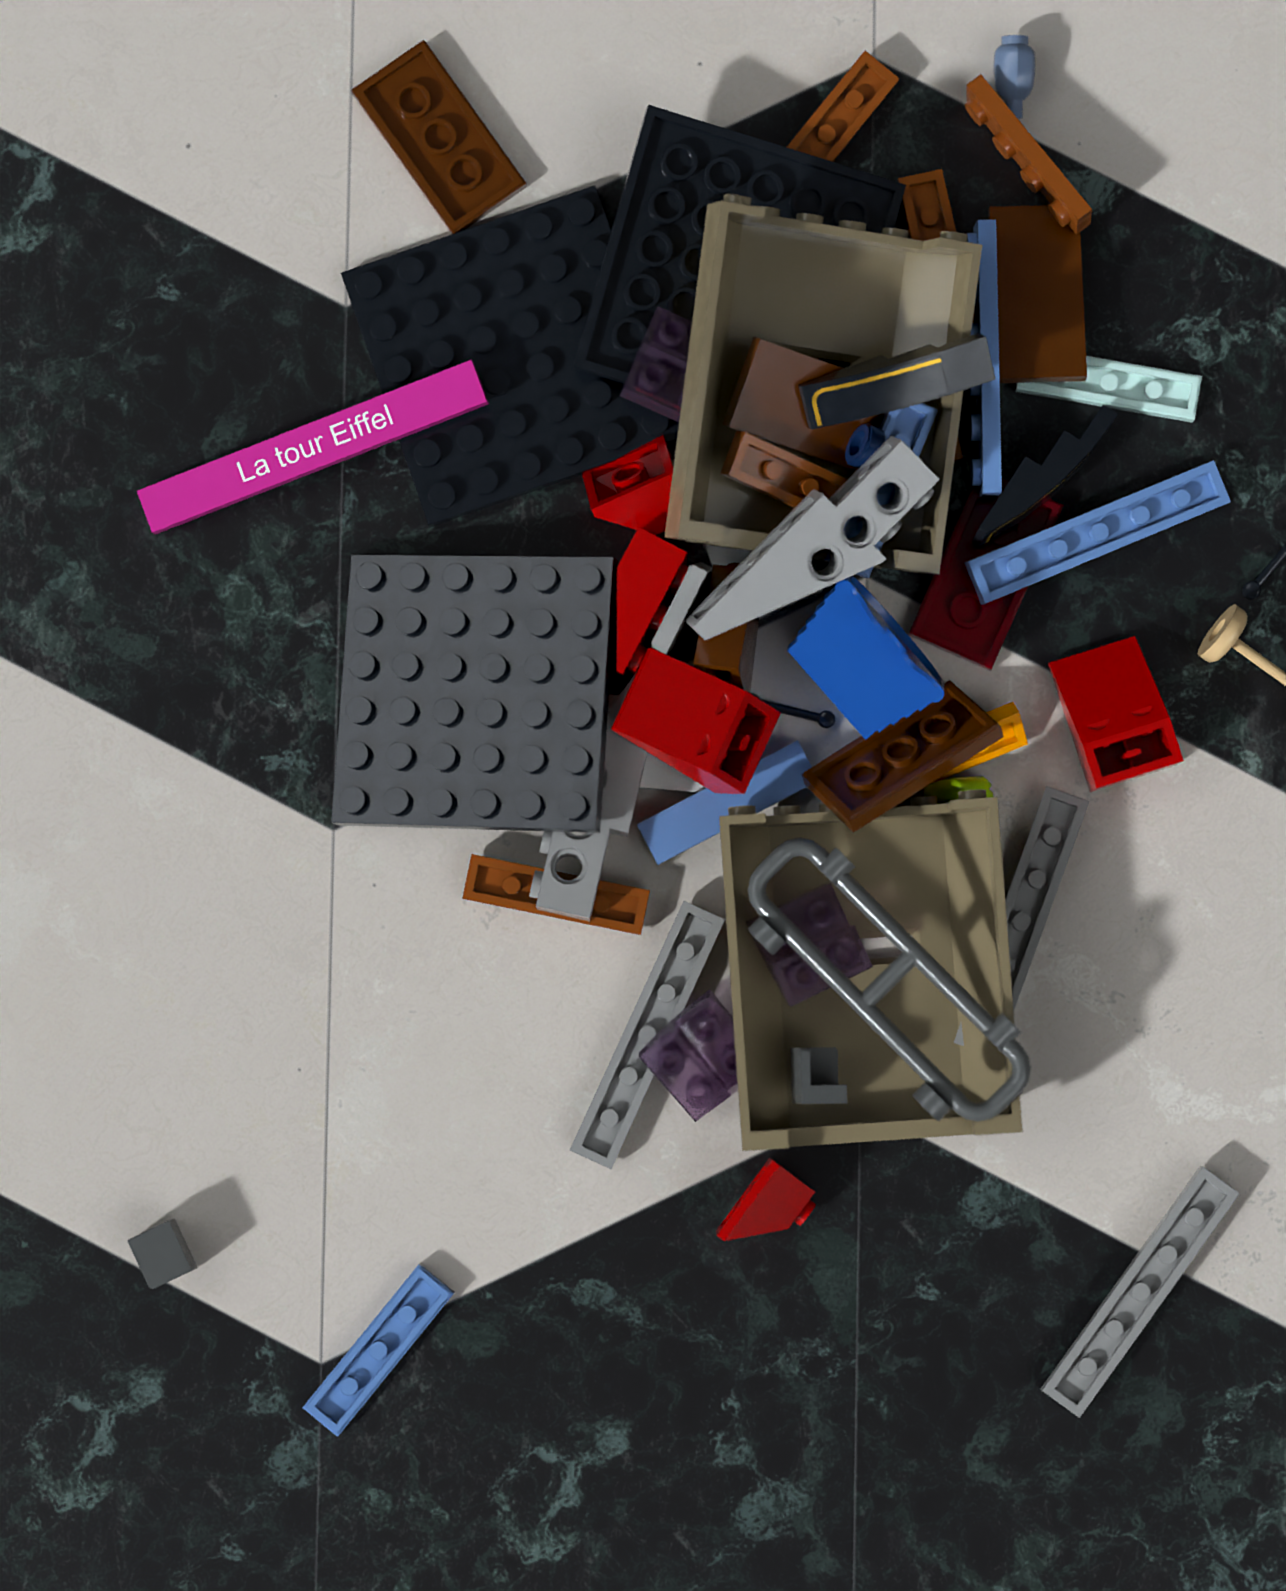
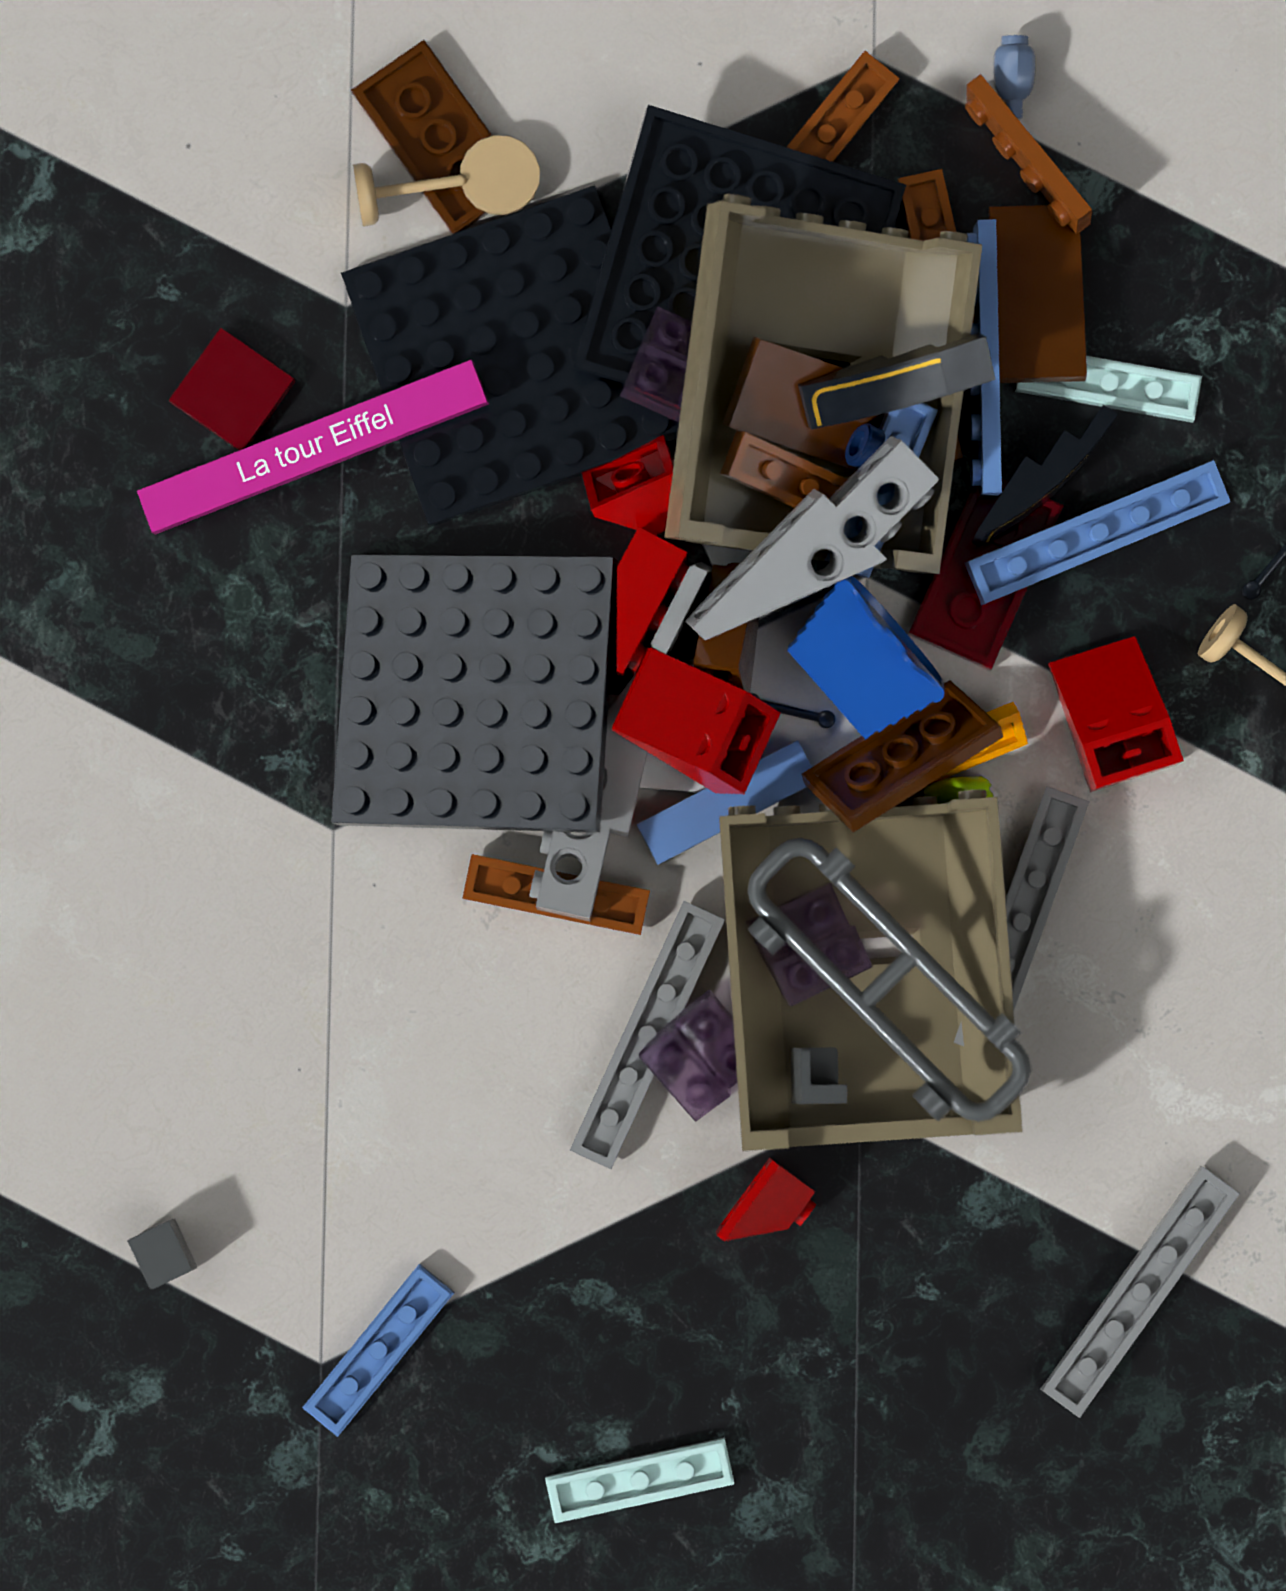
(232, 390): none -> dark red tile
(495, 176): none -> tan piece
(639, 1480): none -> light aqua tile

